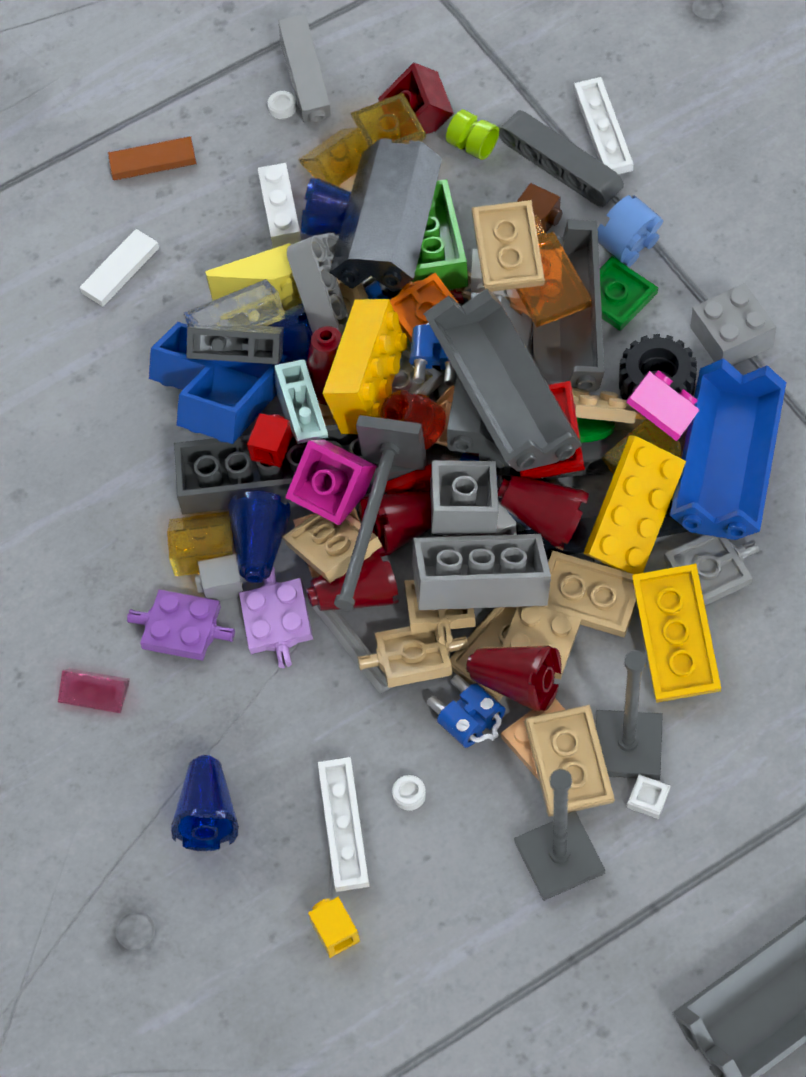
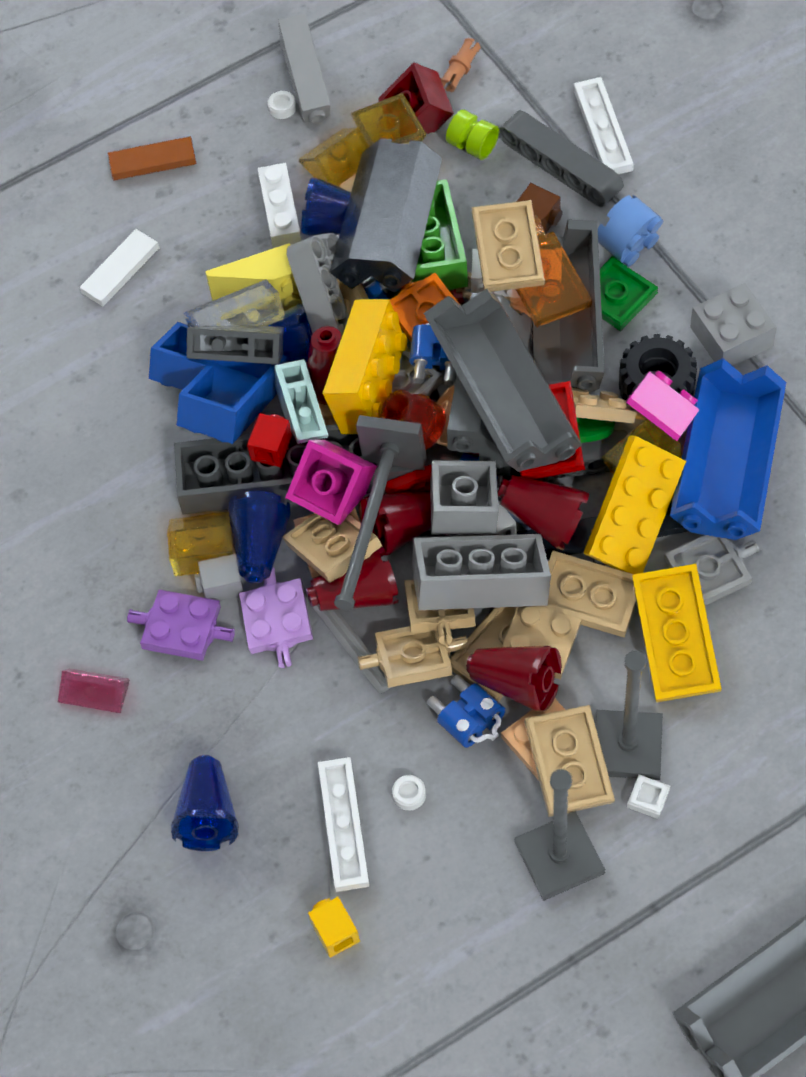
(460, 64): none -> nougat pin

